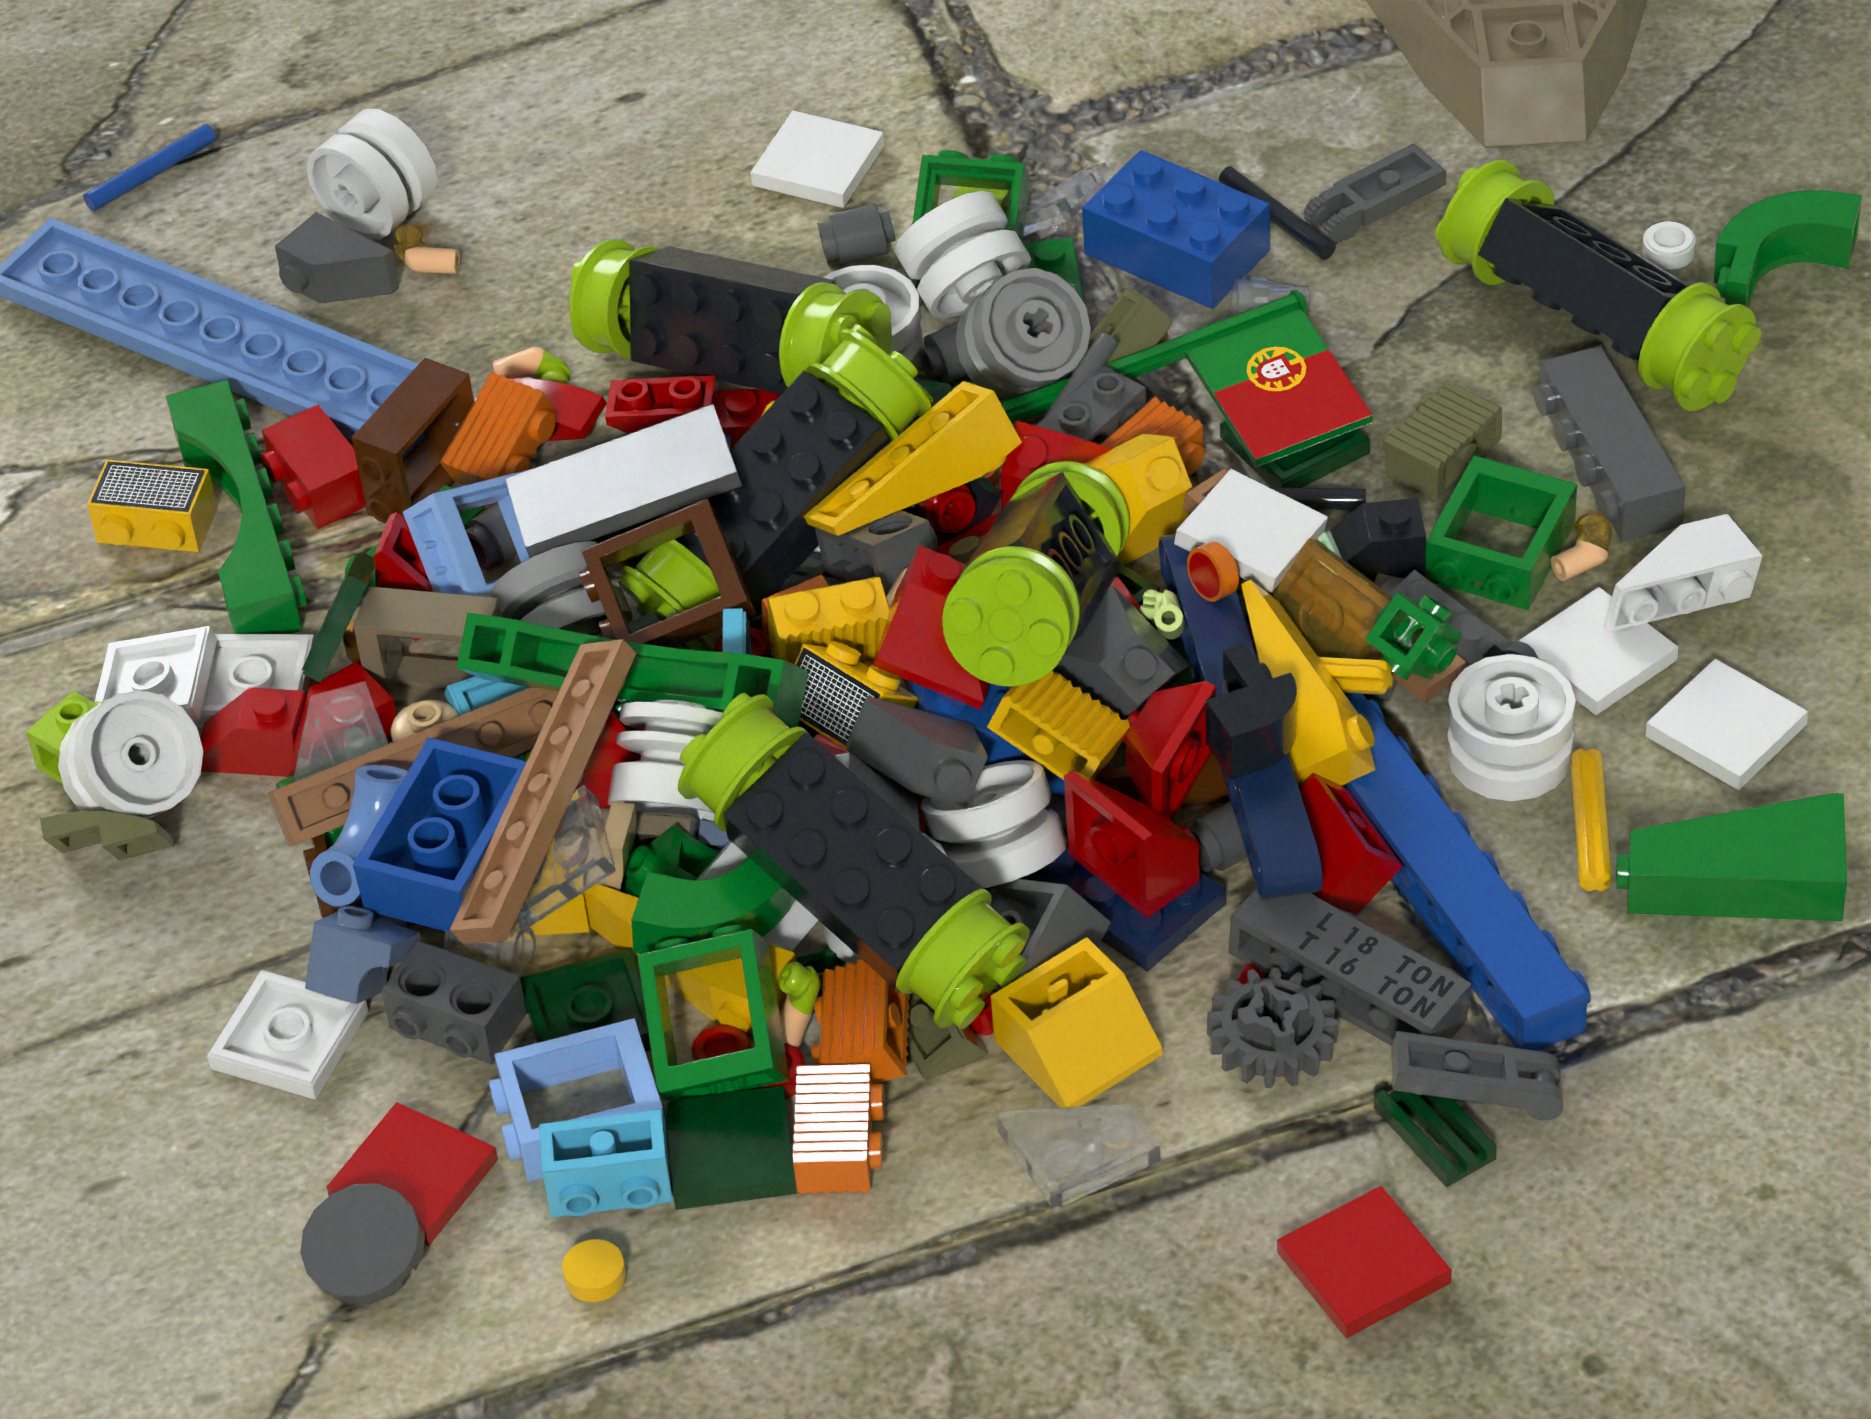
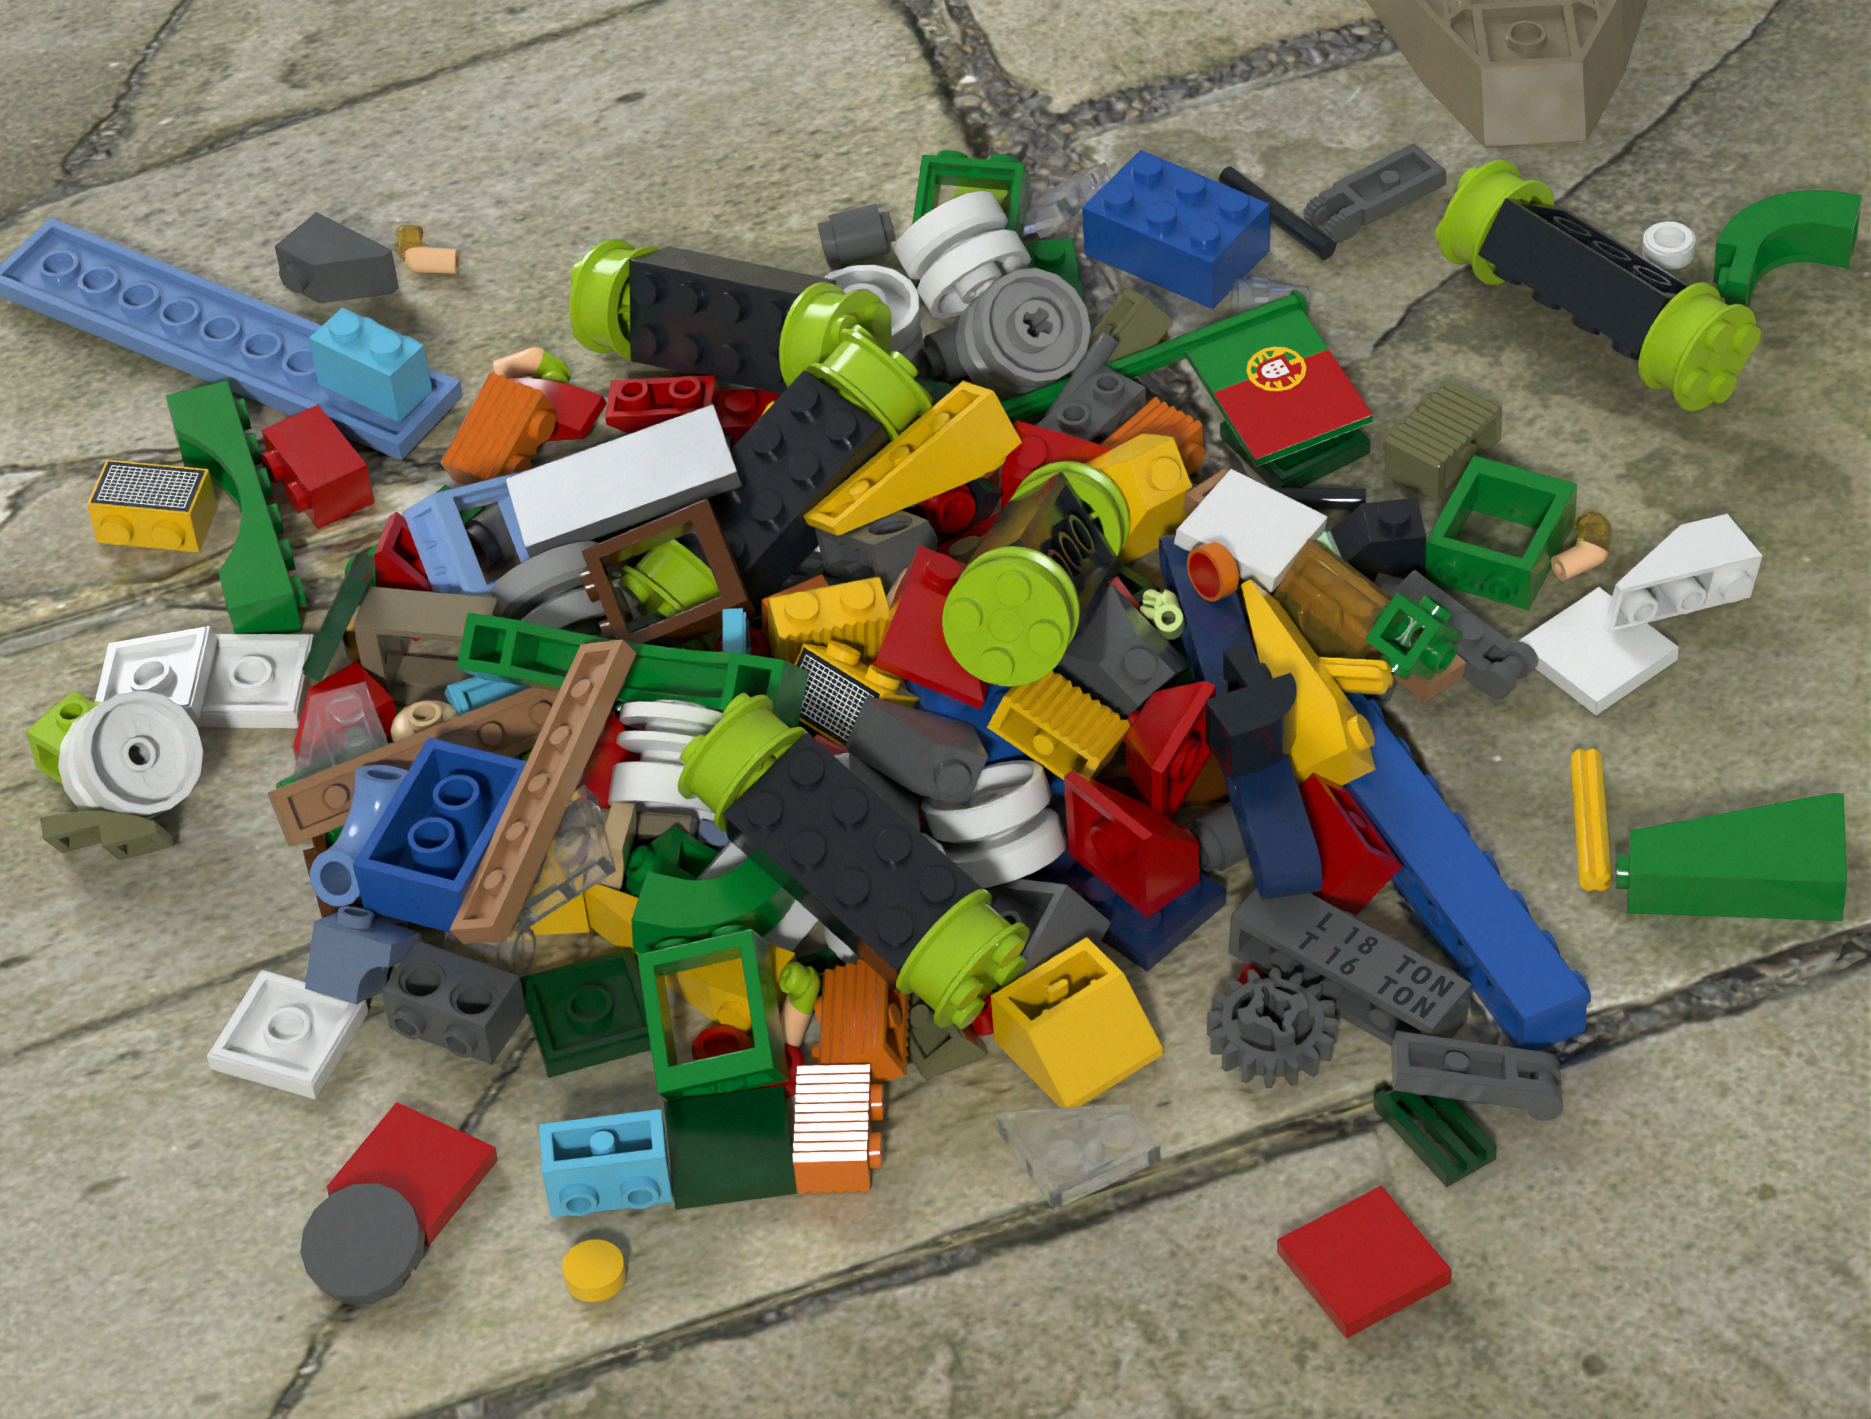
(149, 167): blue bar -> none
(254, 733): red slope -> none
(370, 364): none -> medium azure brick
(372, 173): white wheel -> none
(422, 402): reddish brown window -> none
(564, 1061): light blue window -> none
(817, 159): white tile -> none
(1510, 727): white wheel -> none
(1610, 443): dark grey brick -> none
(1726, 724): white tile -> none

